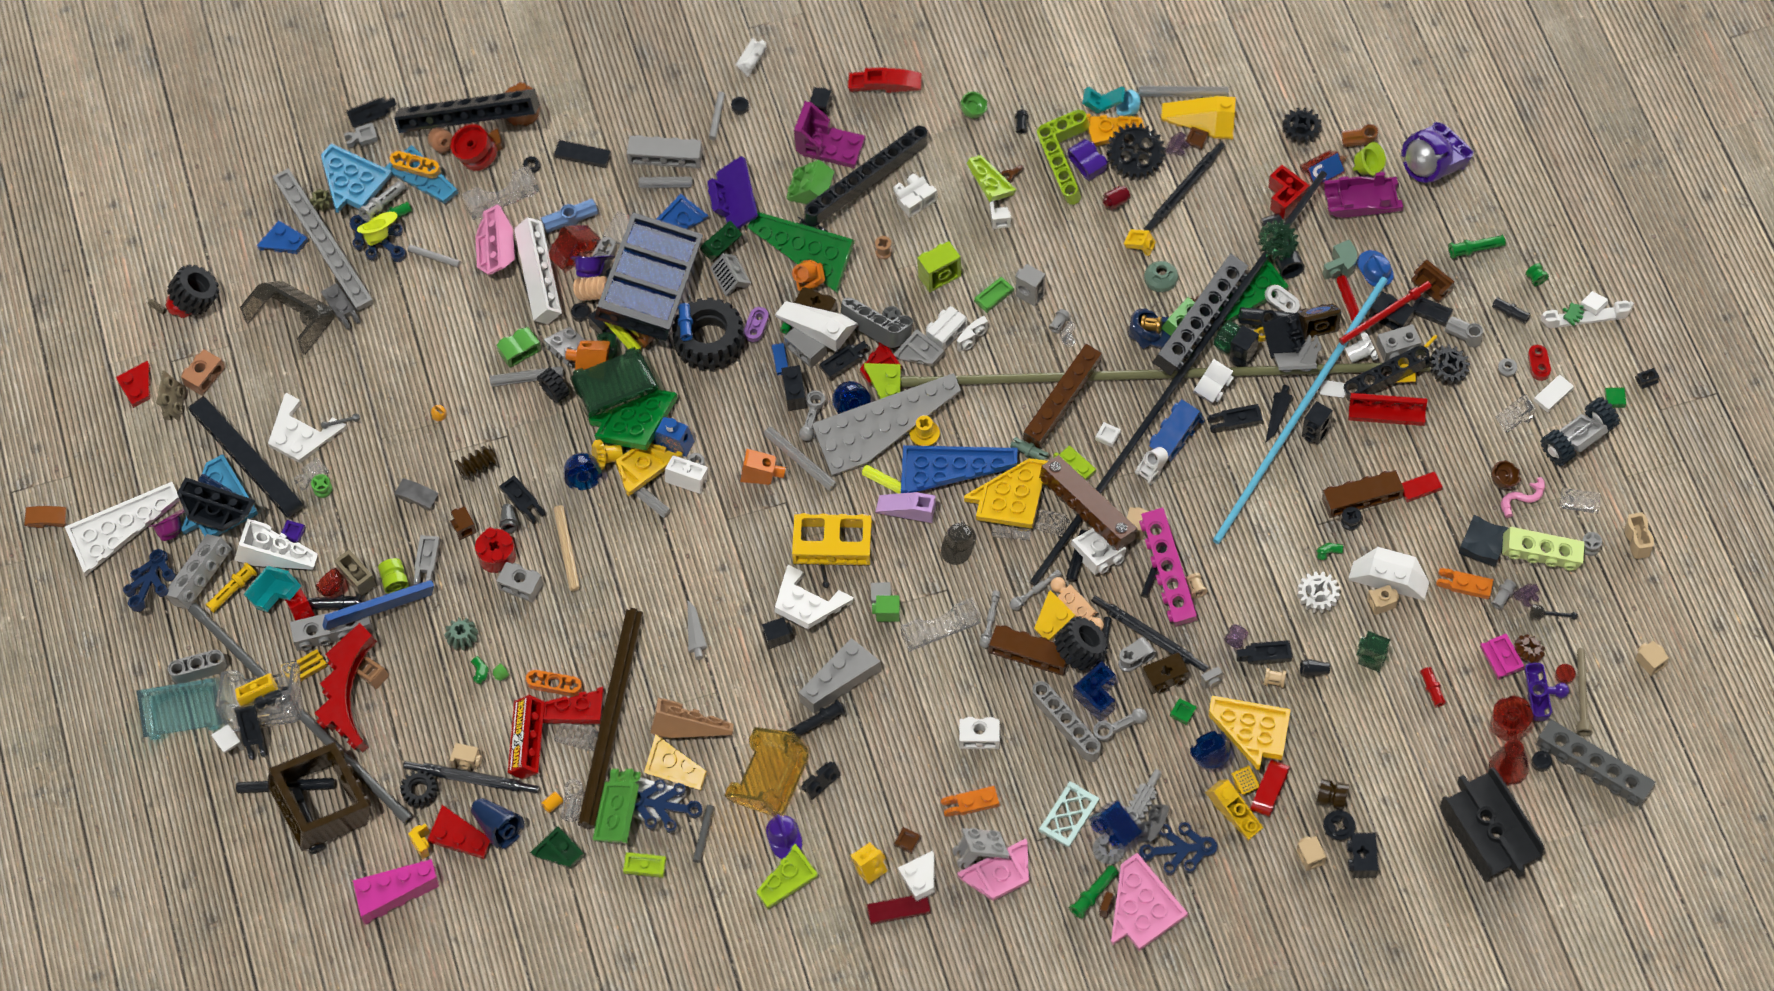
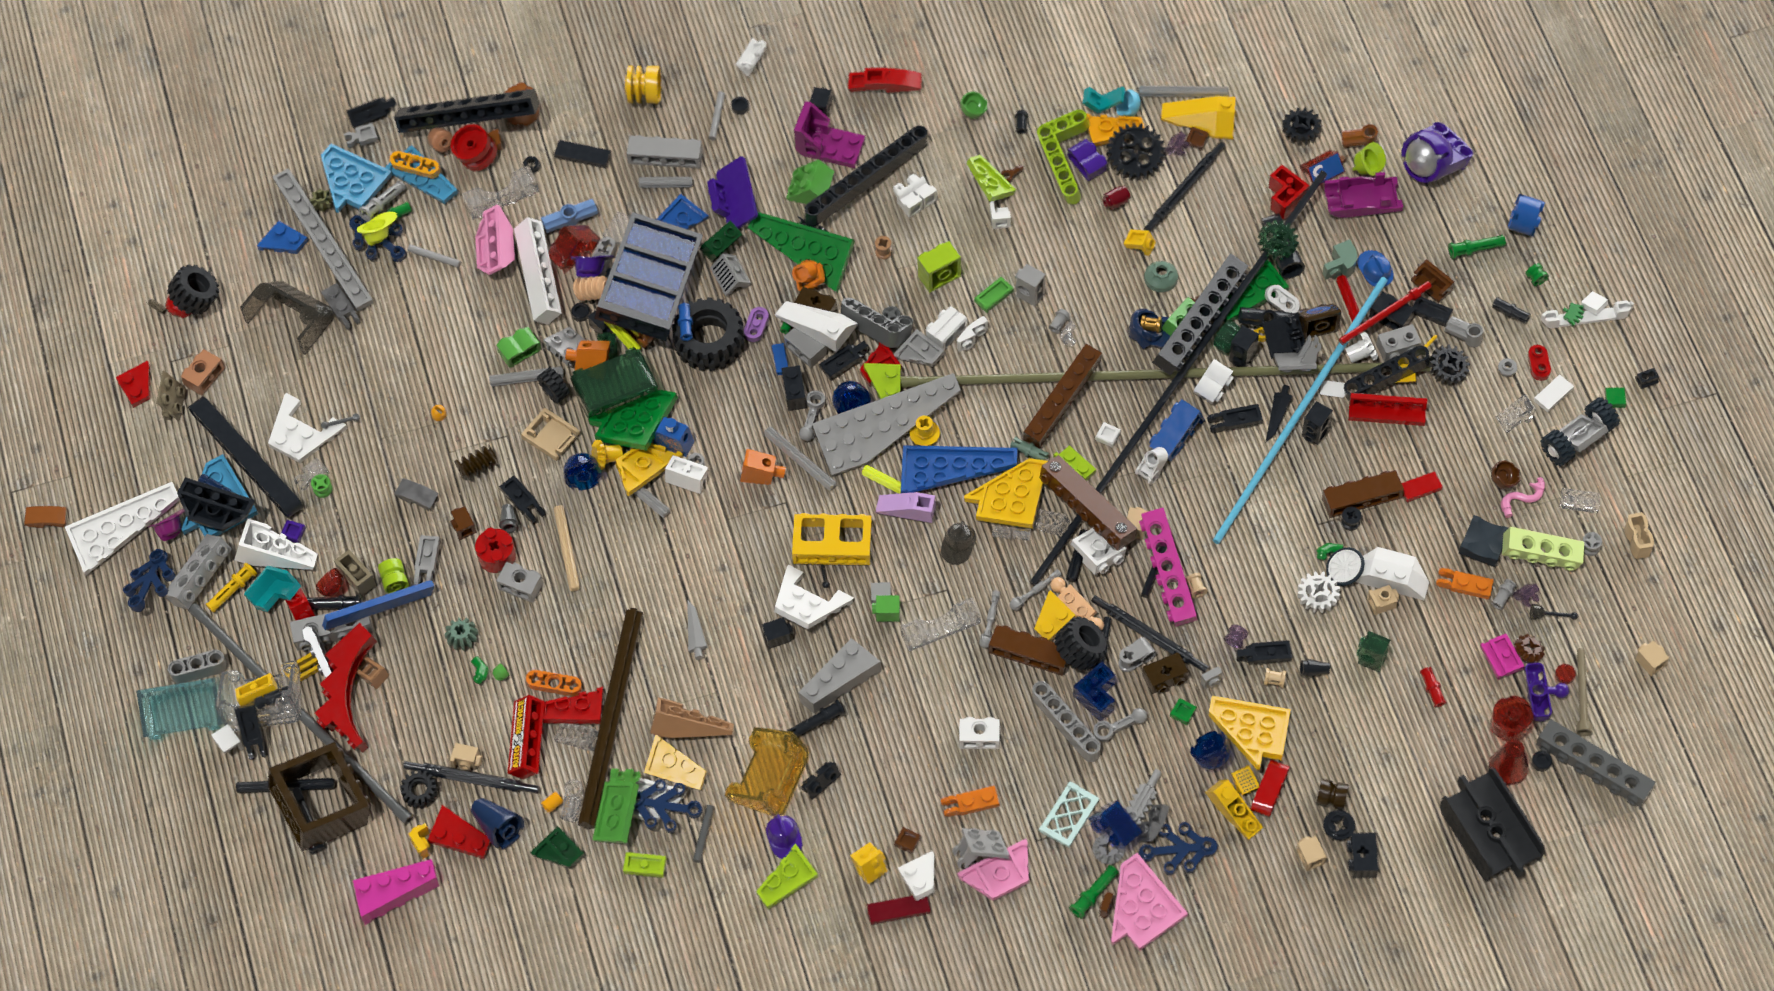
(317, 650): none -> hinge
(554, 437): none -> tan container
(643, 84): none -> yellow wheel
(1345, 566): none -> white wheel
(1526, 215): none -> blue brick

